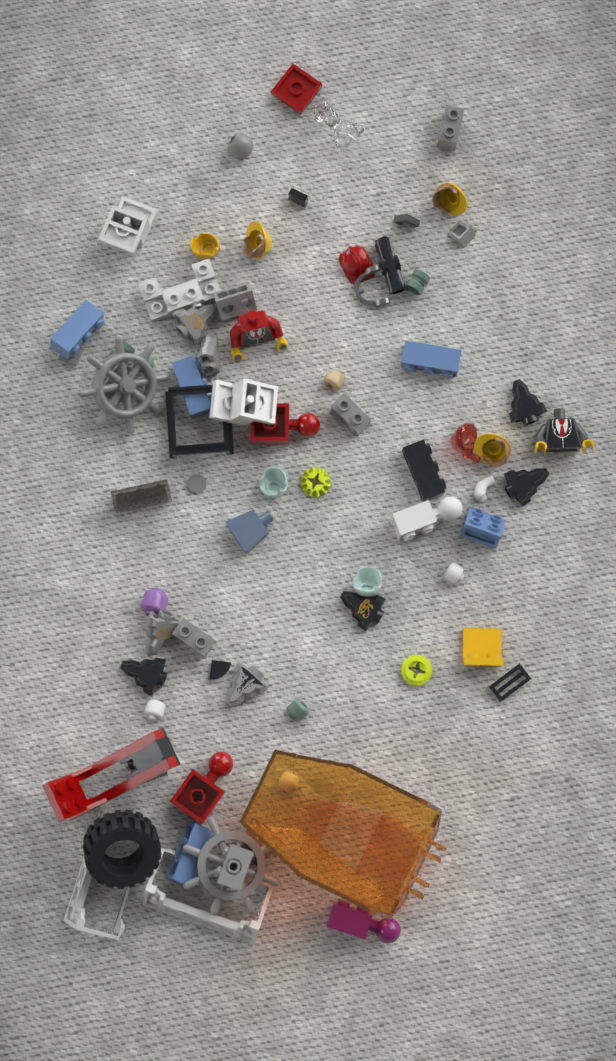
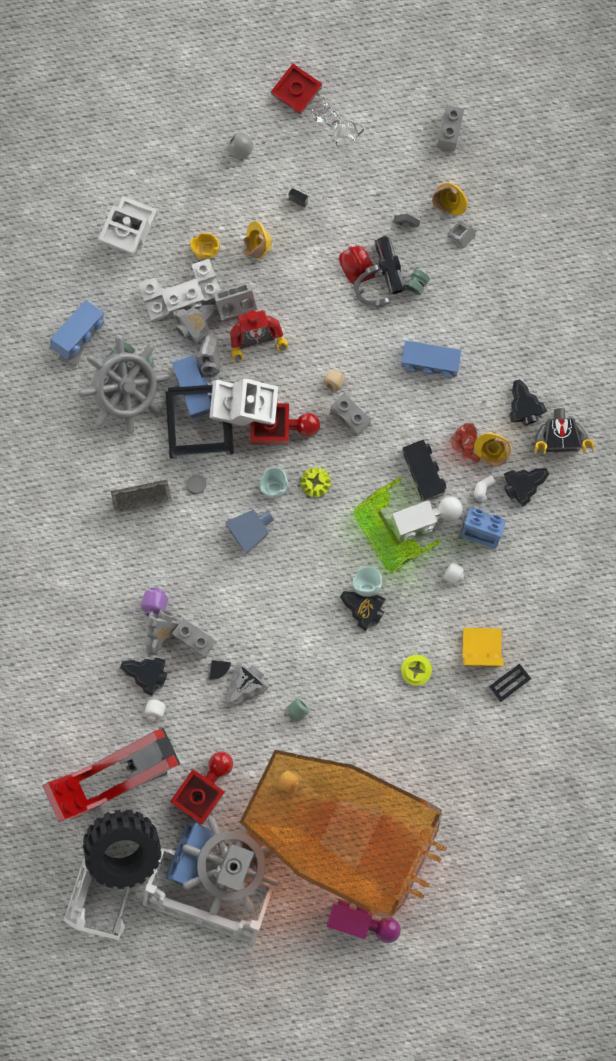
(381, 536): none -> clear neon green windscreen

